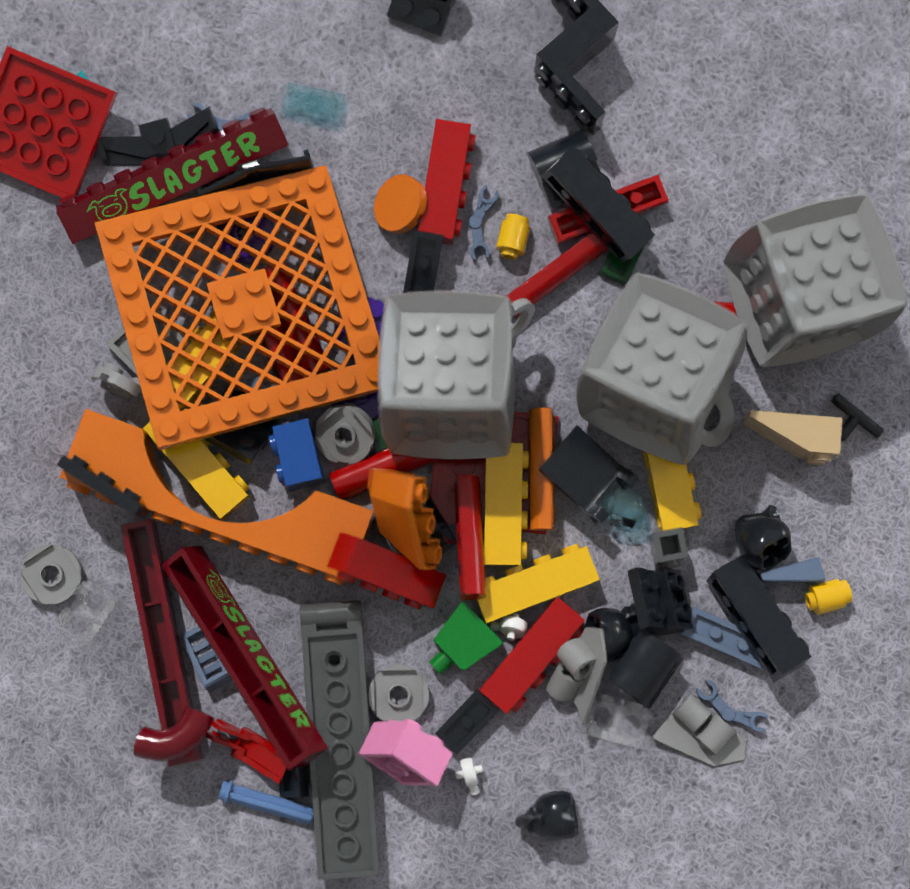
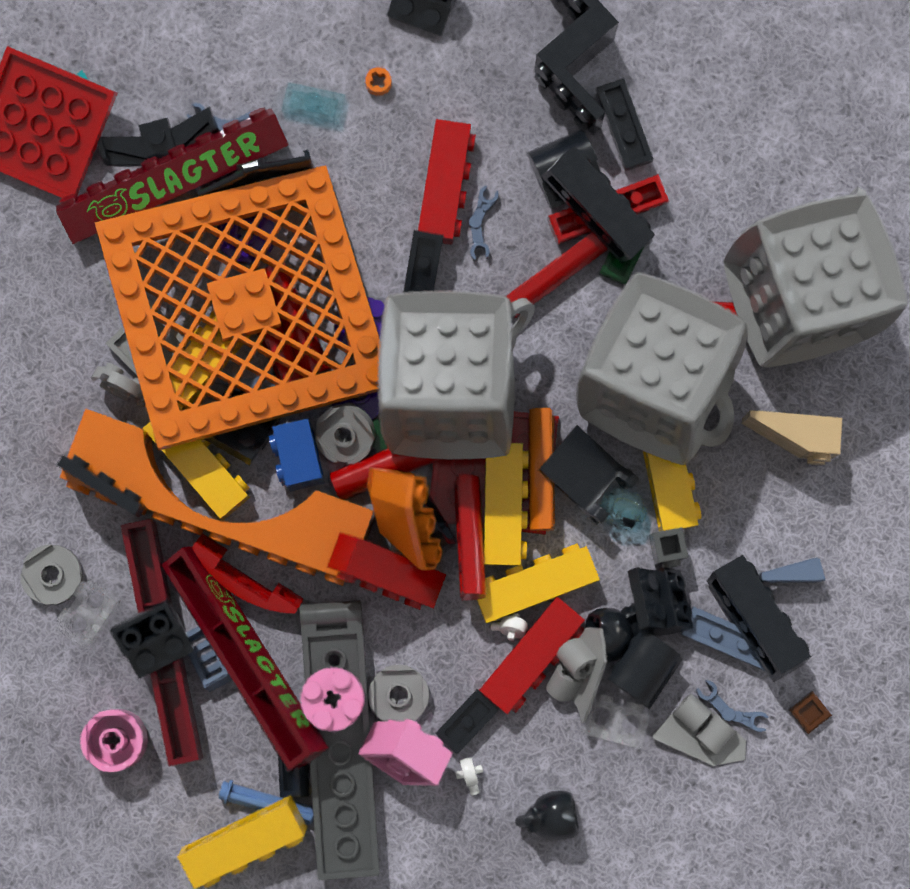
(103, 754): none -> bright pink brick
(152, 638): none -> black brick
(177, 740): dark red cylinder -> none
(241, 585): none -> red slope
(243, 842): none -> yellow brick
(250, 749): red arm -> none
(325, 715): none -> bright pink brick
(376, 90): none -> orange bush
(399, 203): orange tile -> none
(463, 640): green torso -> none
(513, 236): yellow brick -> none
(624, 124): none -> black plate
(763, 539): black piece -> none
(810, 712): none -> reddish brown tile
(828, 596): yellow brick -> none
(855, 417): black piece -> none

